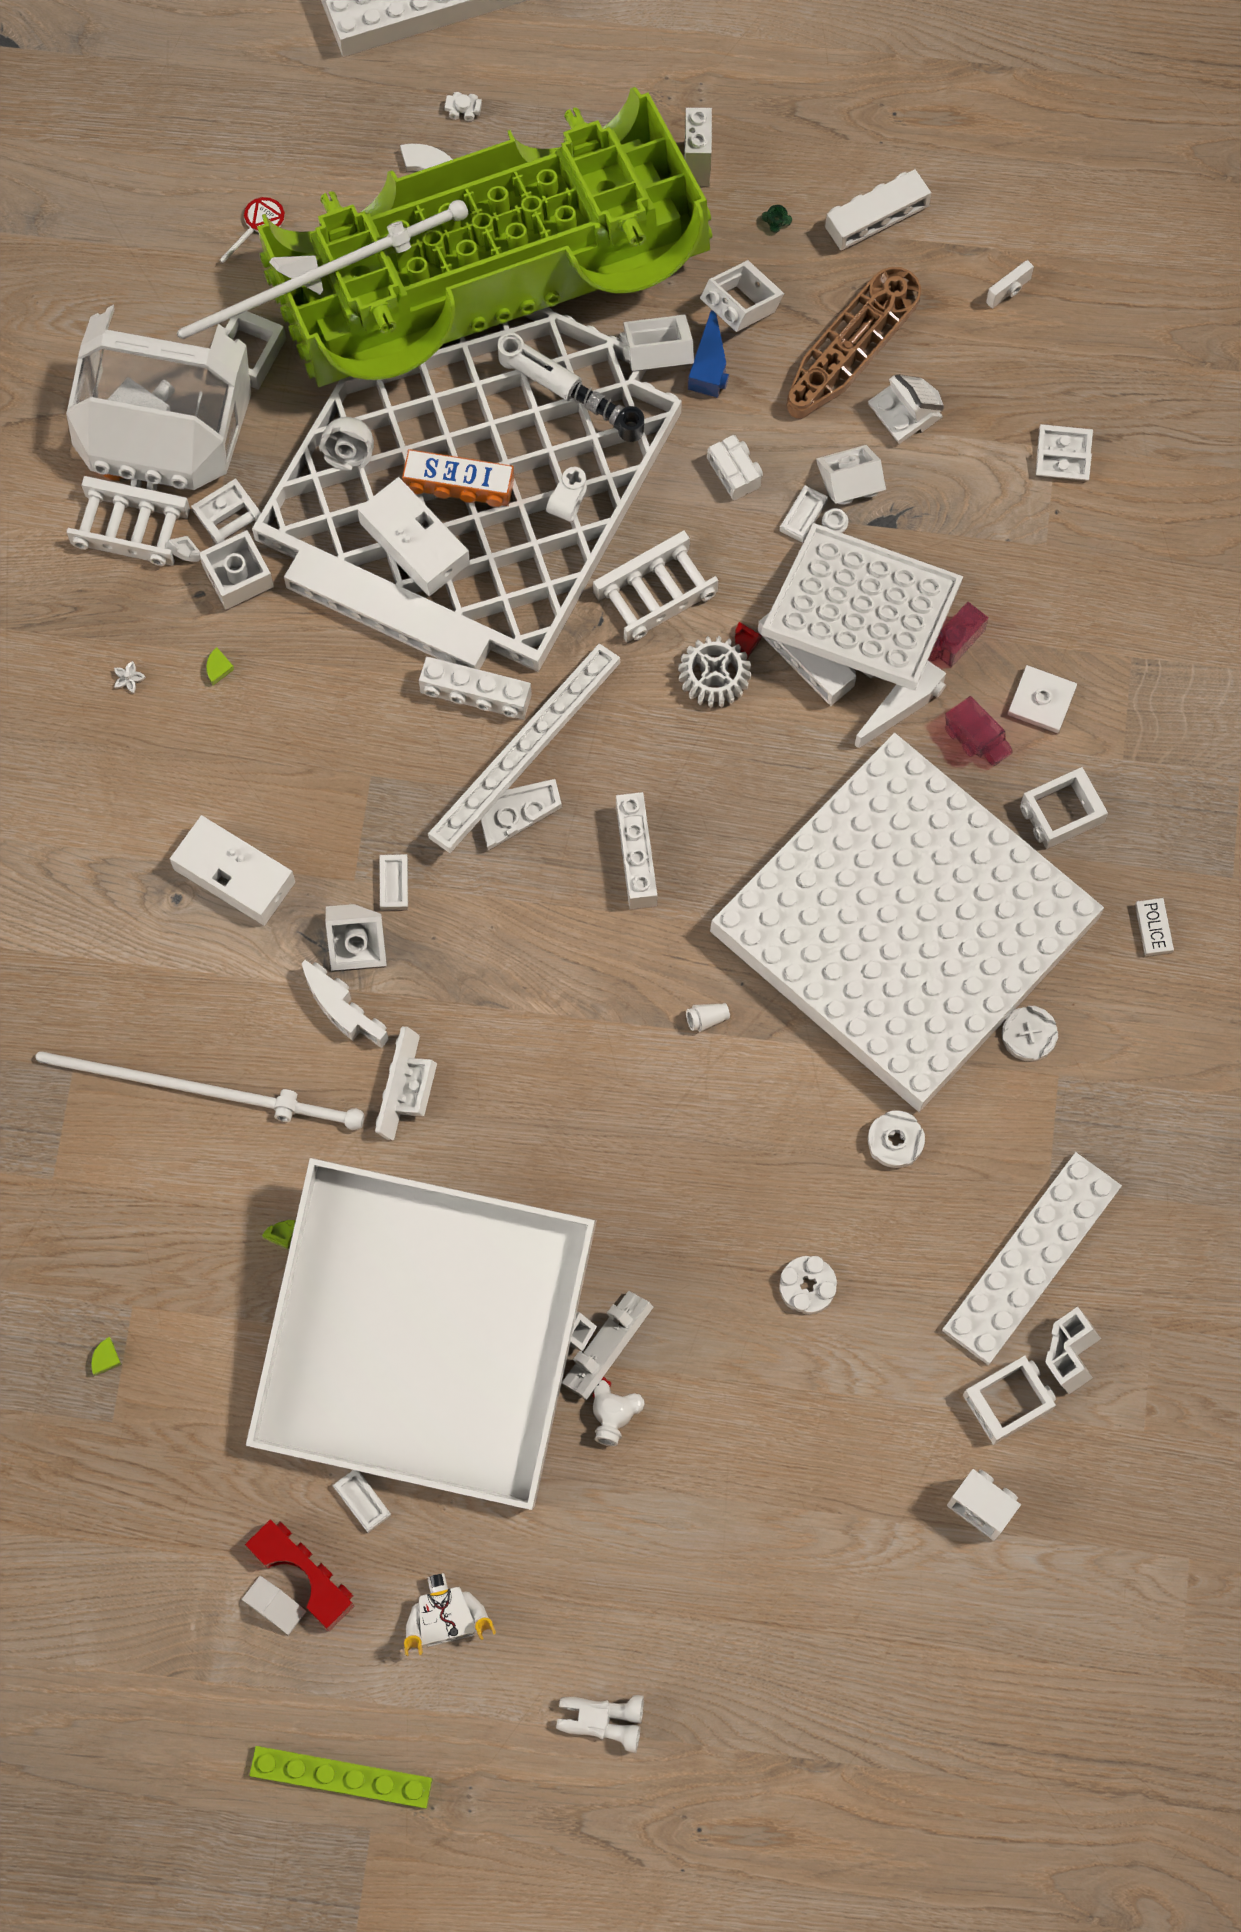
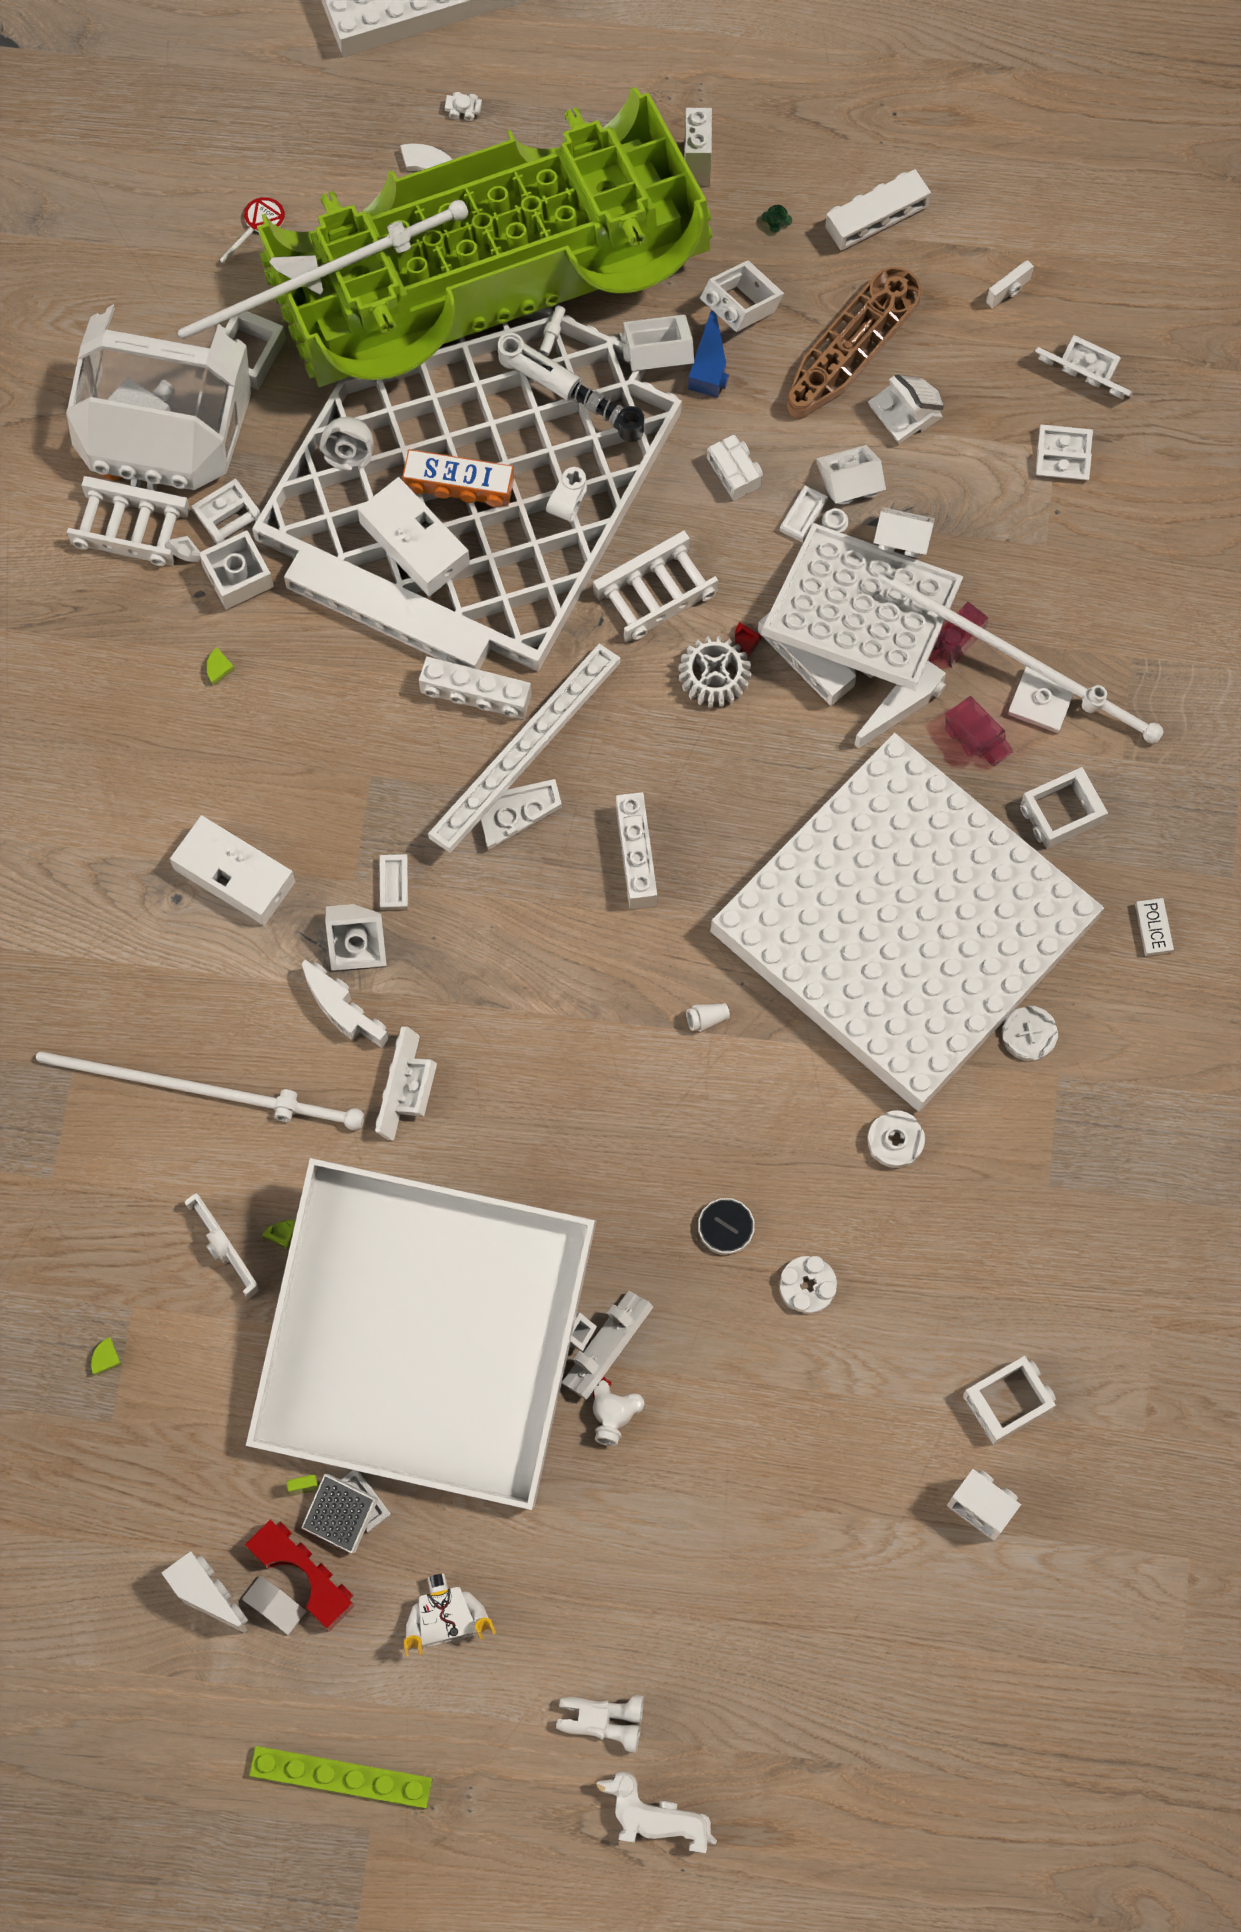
(128, 677): white plant -> none
(196, 1588): none -> white slope
(220, 1245): none -> white plate
(302, 1485): none -> lime tile
(339, 1513): none -> tile
(552, 330): none -> white bar
(654, 1820): none -> white animal
(726, 1226): none -> black tile
(904, 532): none -> white brick
(1031, 1258): white plate -> none
(1071, 1337): white brick -> none
(1089, 361): none -> white bracket
(1092, 698): none -> white bar

